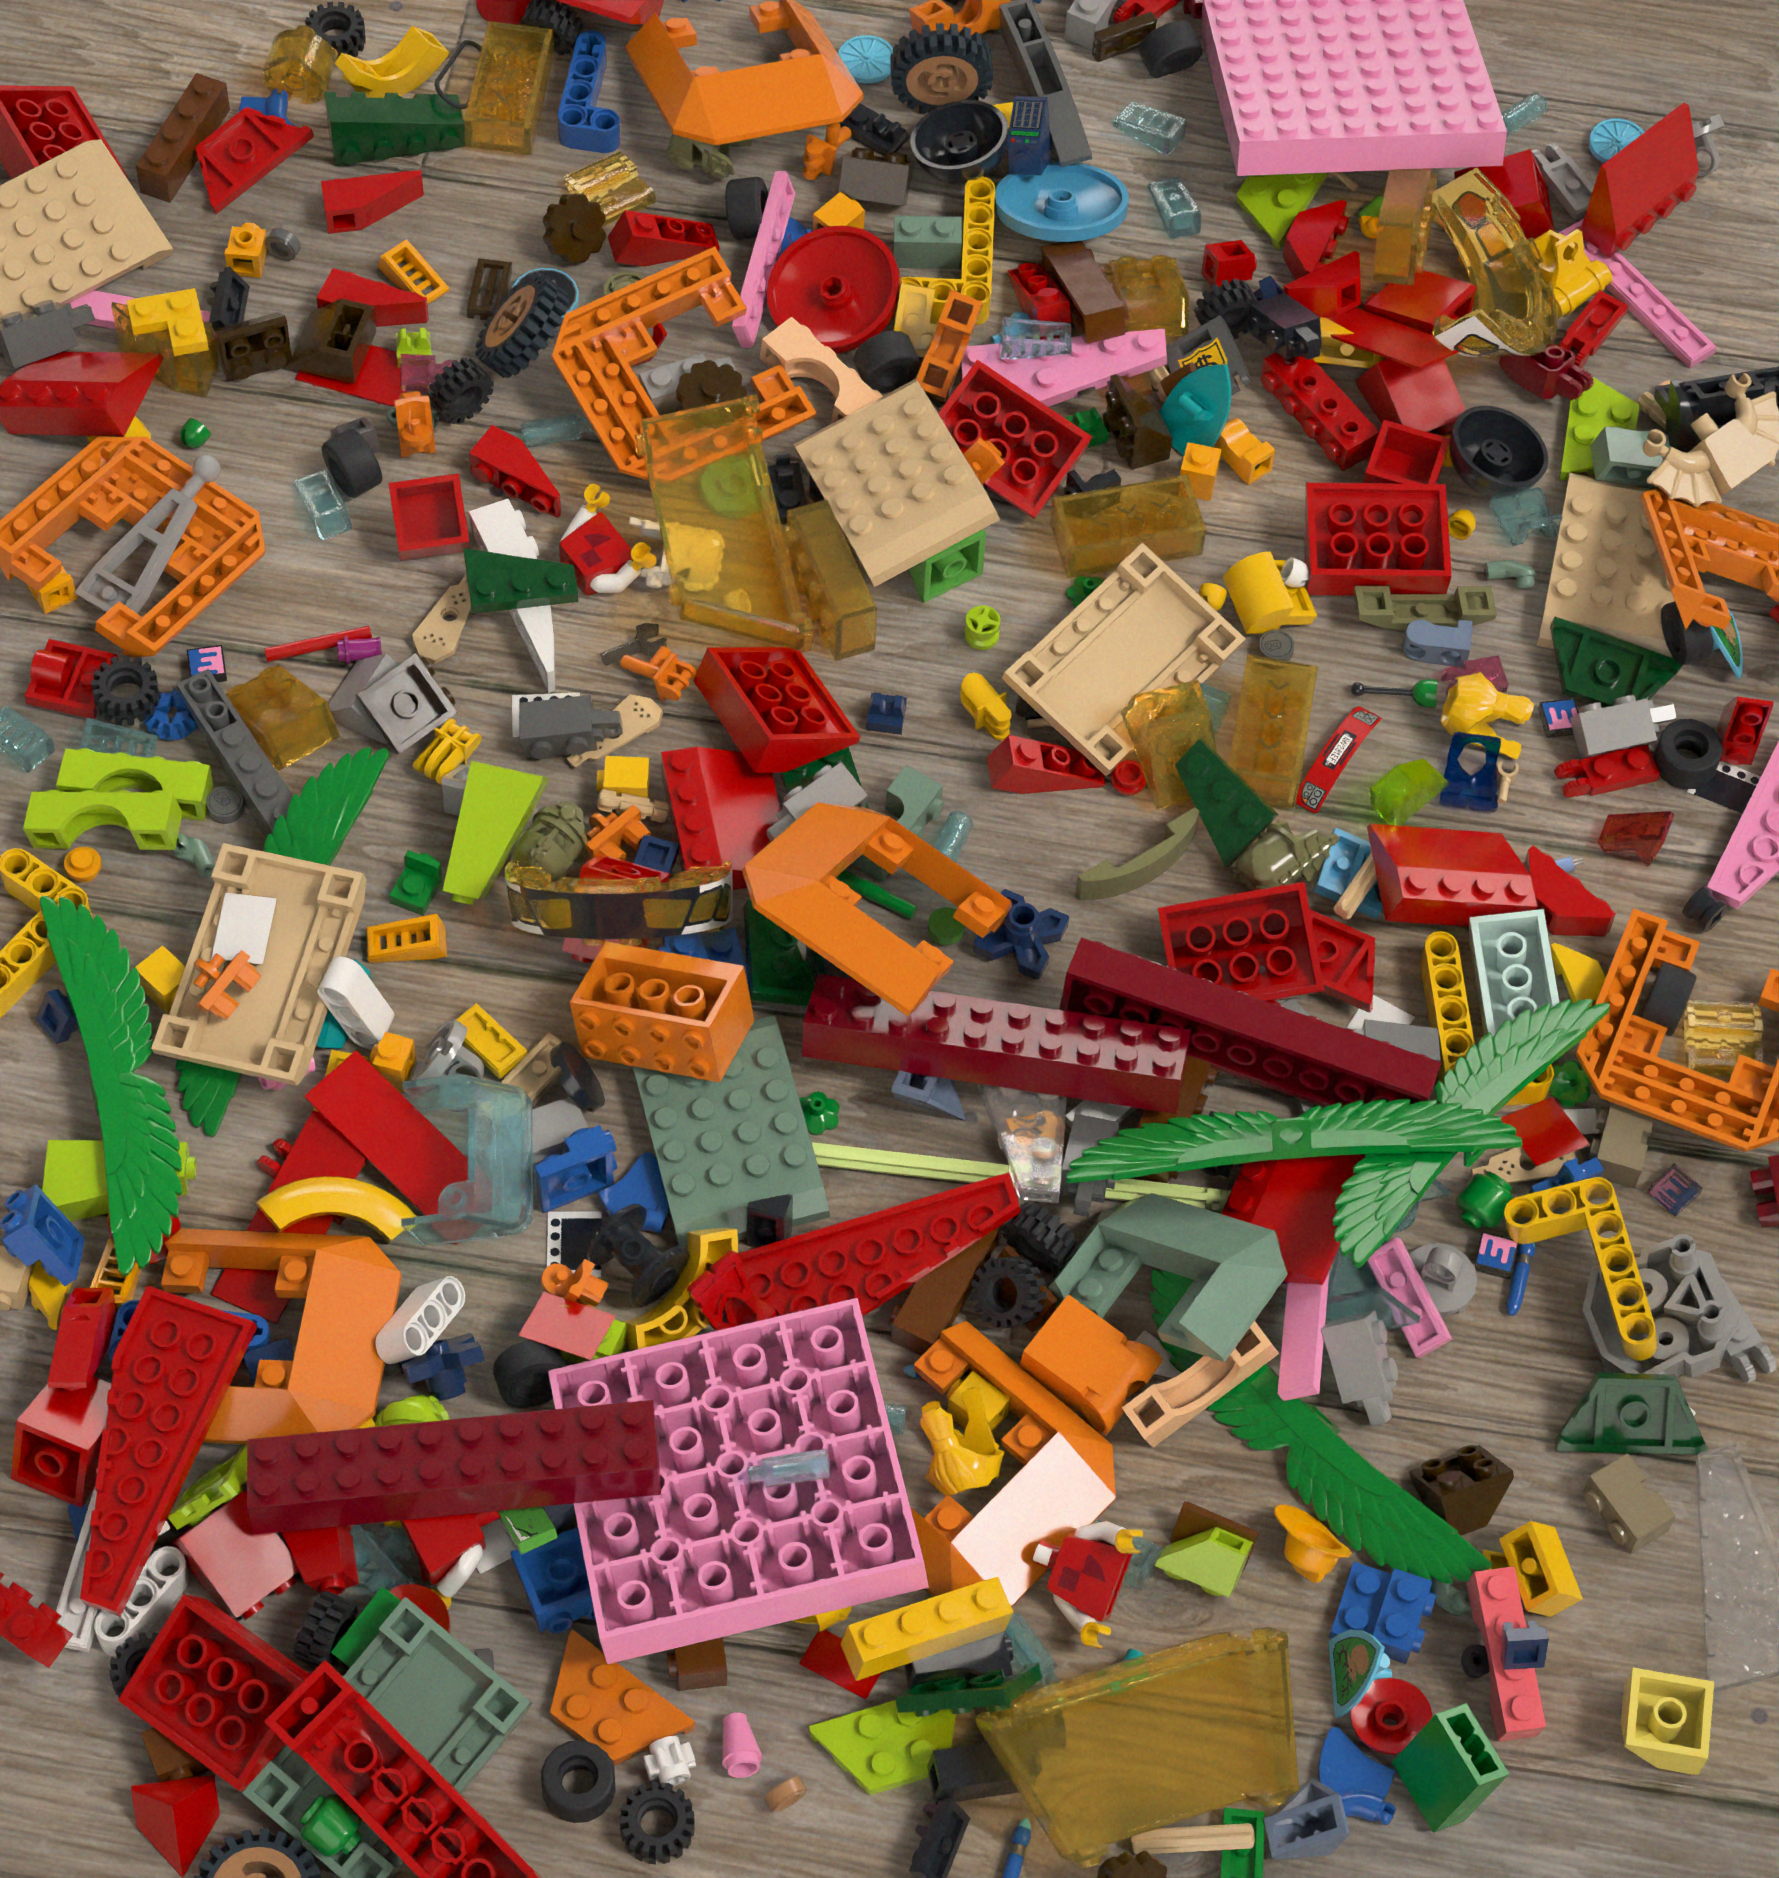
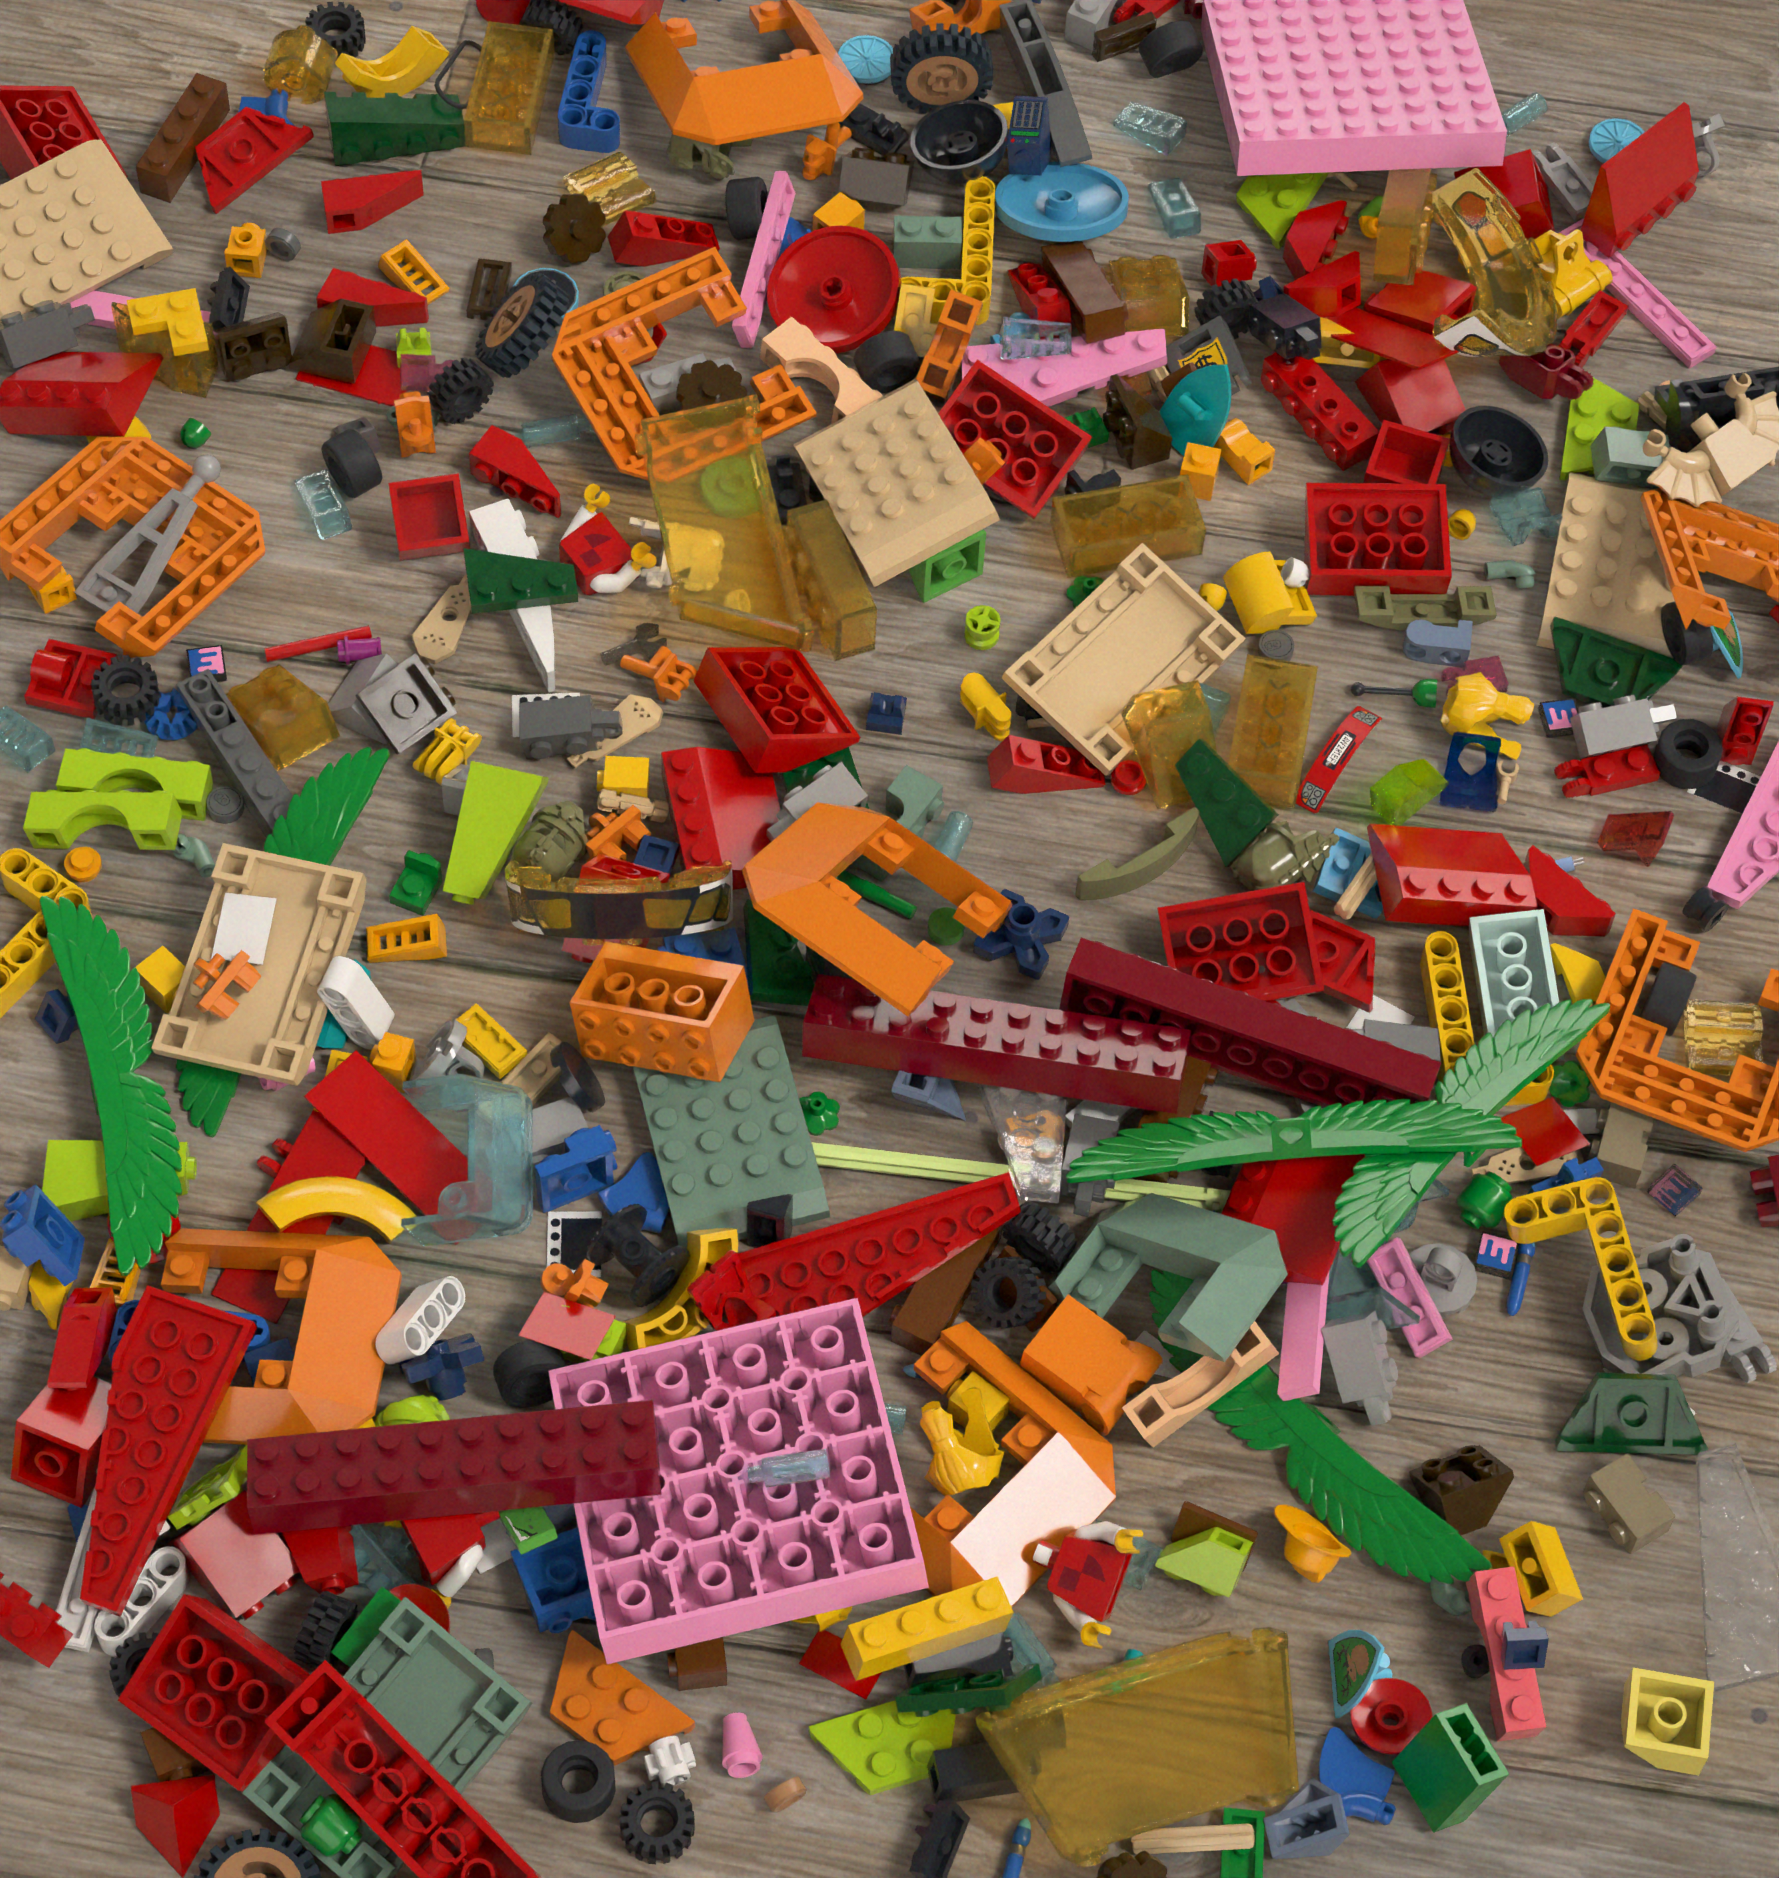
(1386, 1608): blue plate -> none

